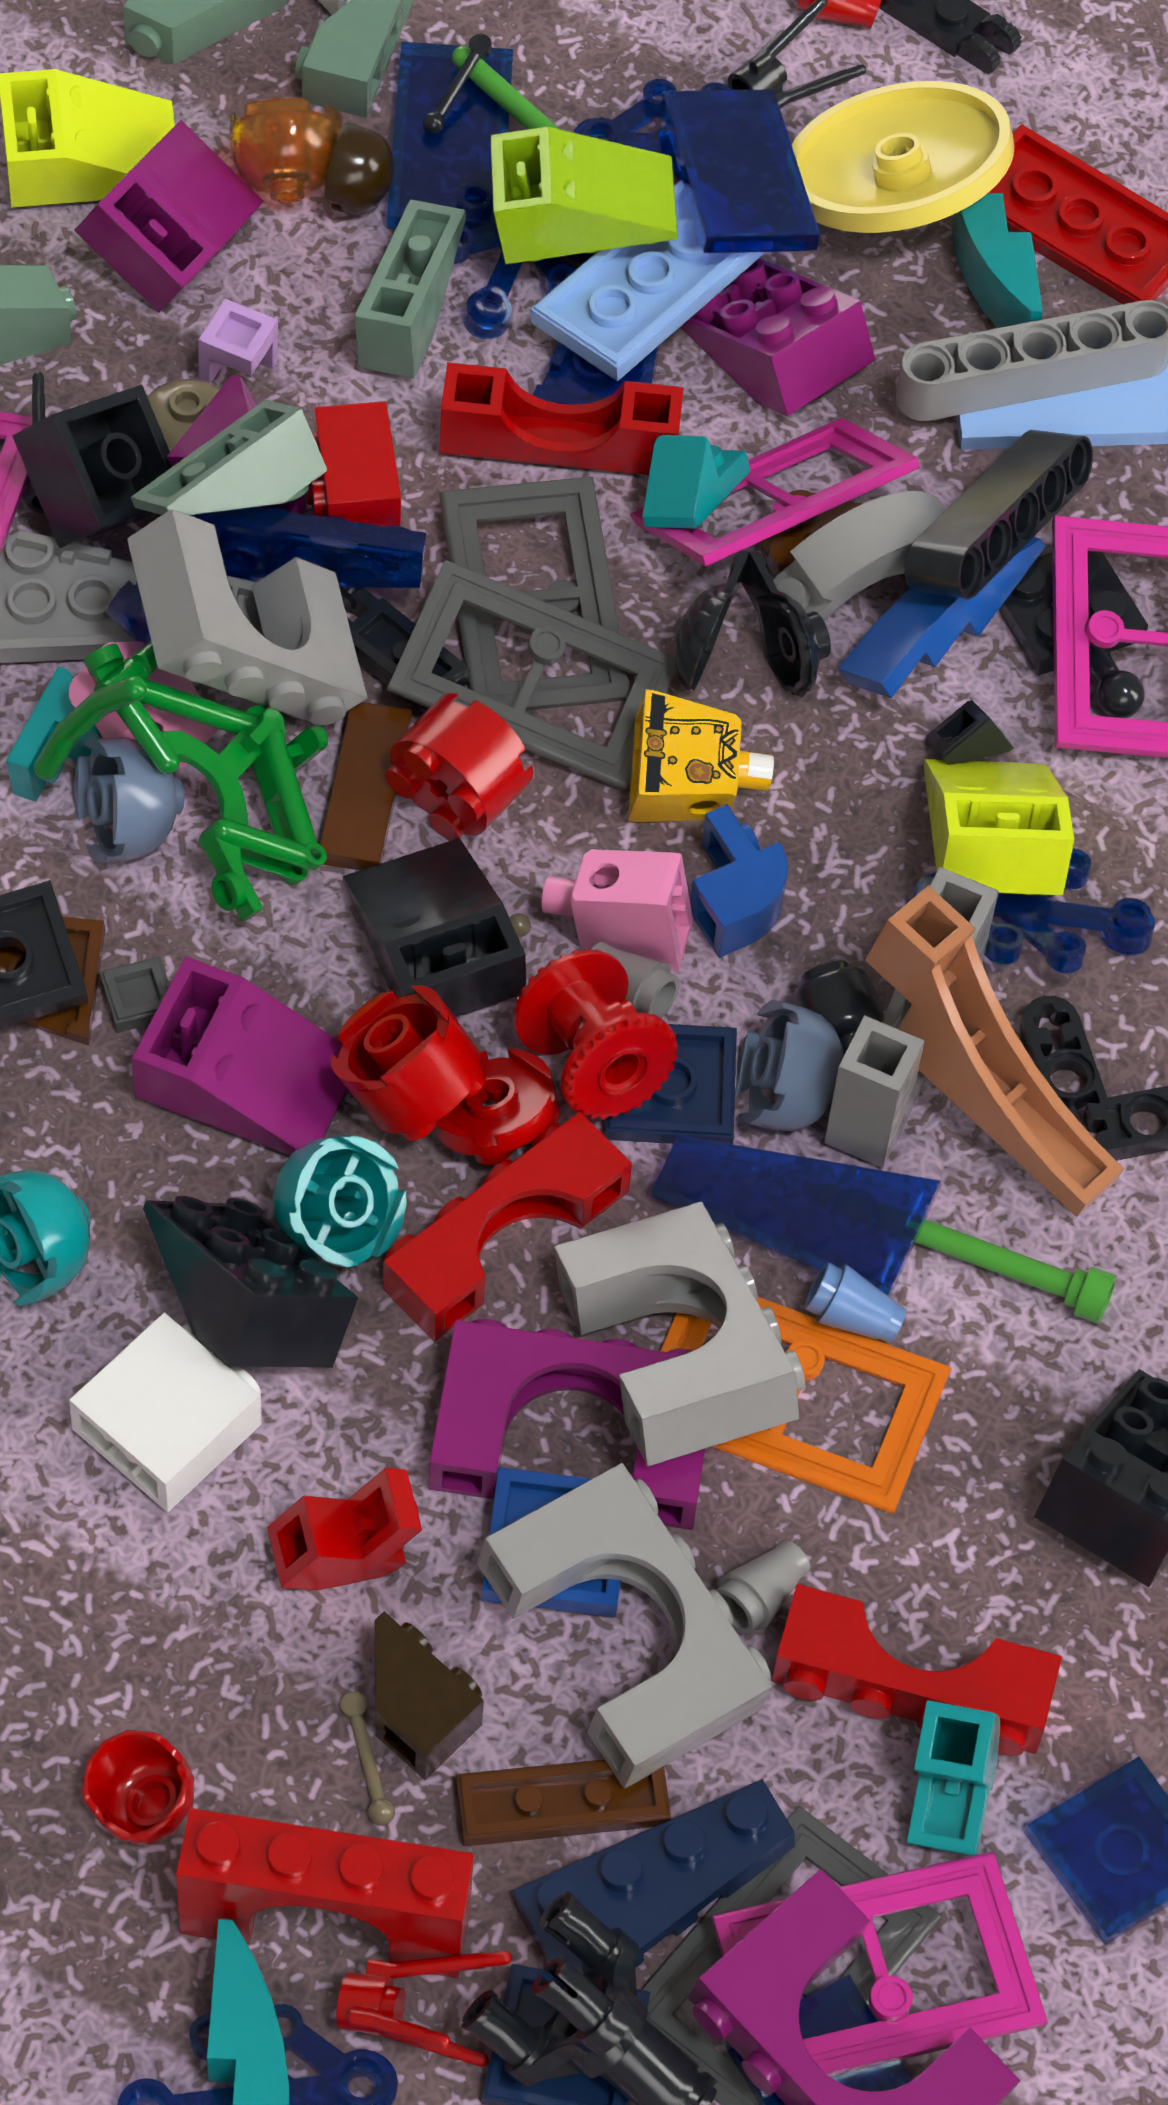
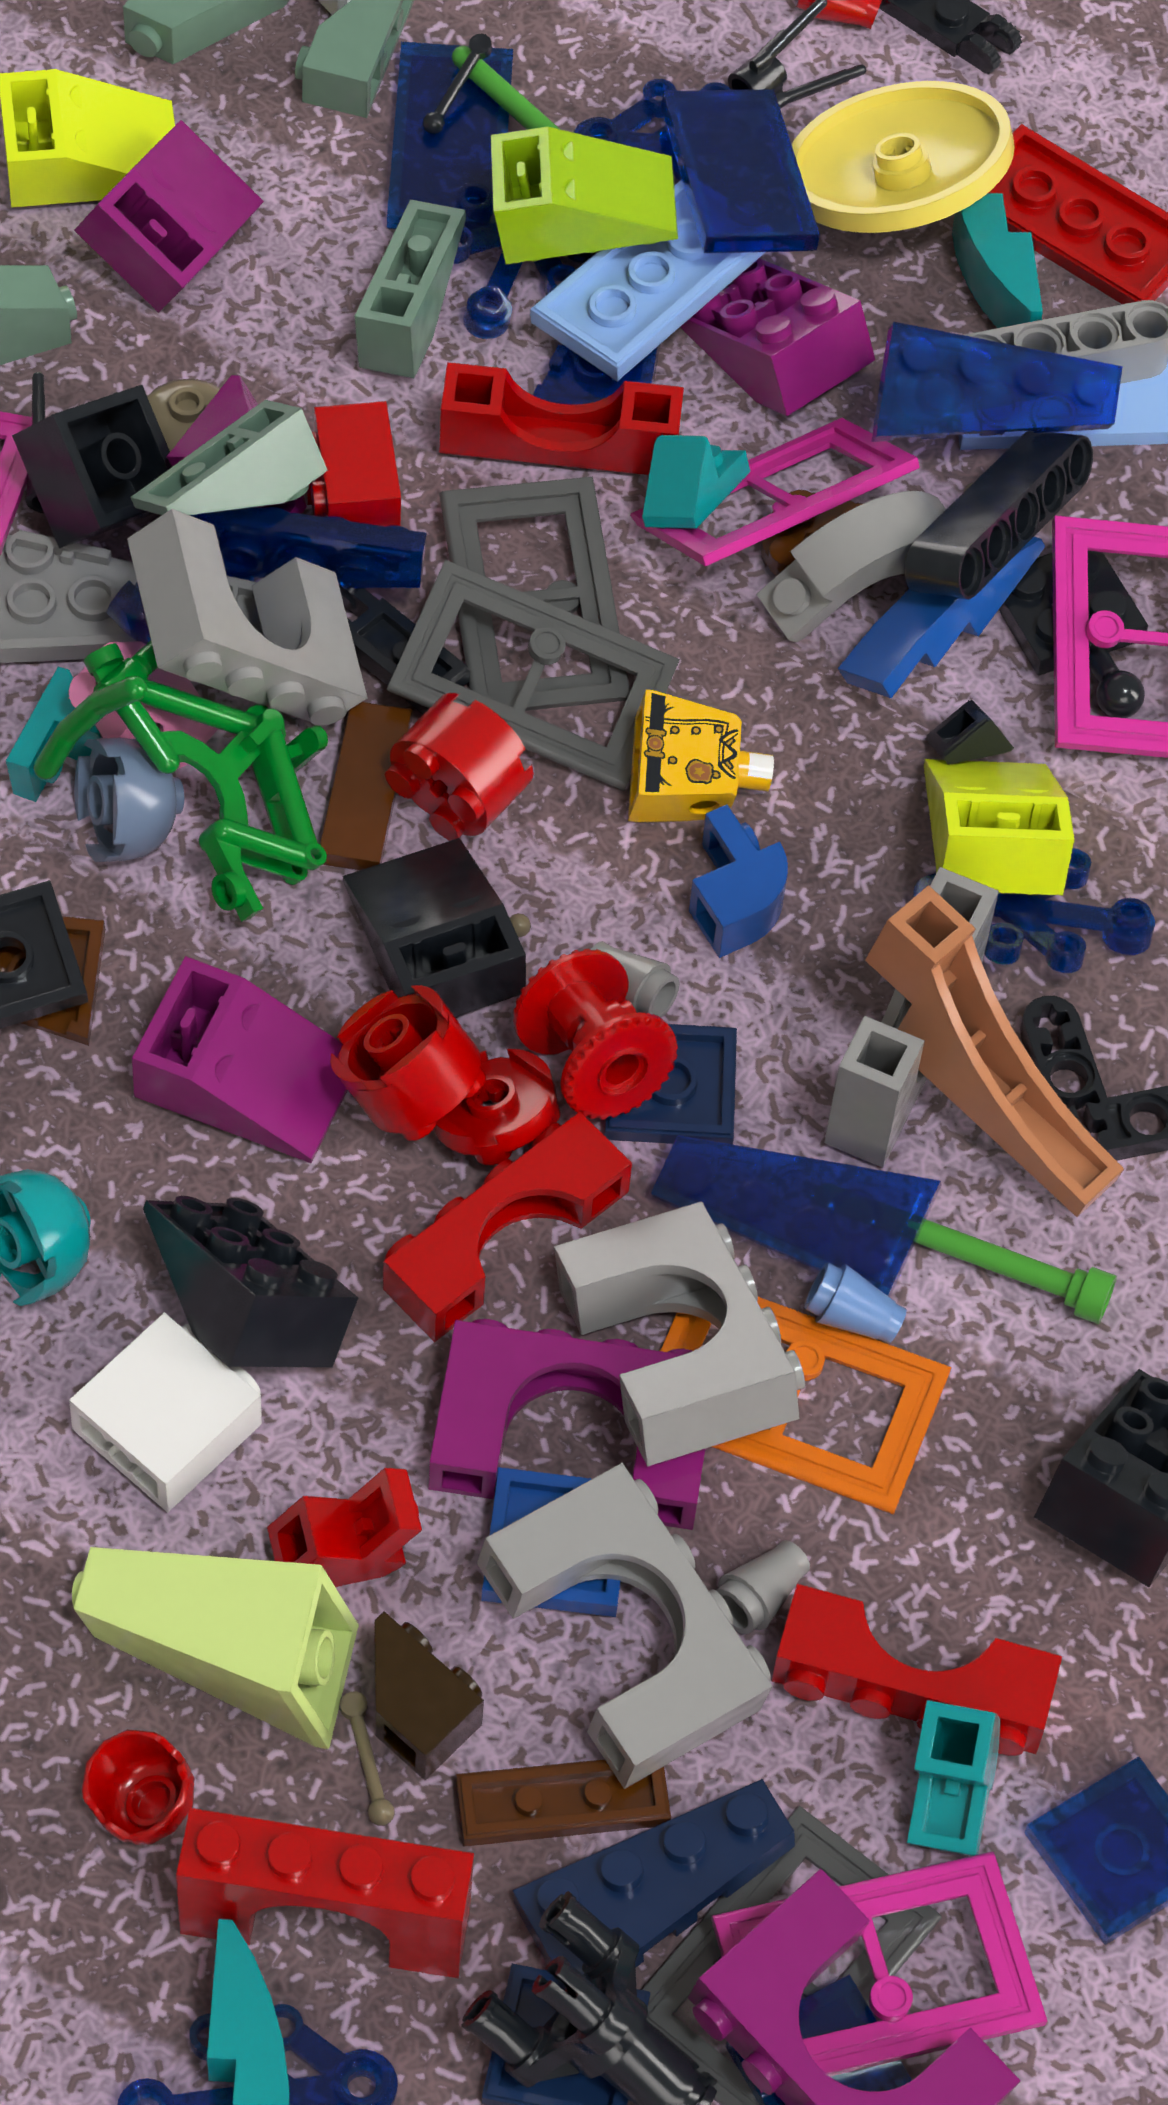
(134, 992): dark grey tile -> none
(236, 1628): none -> yellowish green slope
(237, 340): lavender panel -> none
(284, 146): clear orange cylinder -> none
(340, 1200): teal cylinder -> none
(359, 170): dark brown hair -> none
(377, 2007): red plant -> none
(628, 902): bright pink torso -> none
(790, 636): black animal -> none
(794, 1058): sand blue cylinder -> none
(840, 996): black head -> none
(971, 385): none -> clear blue wing

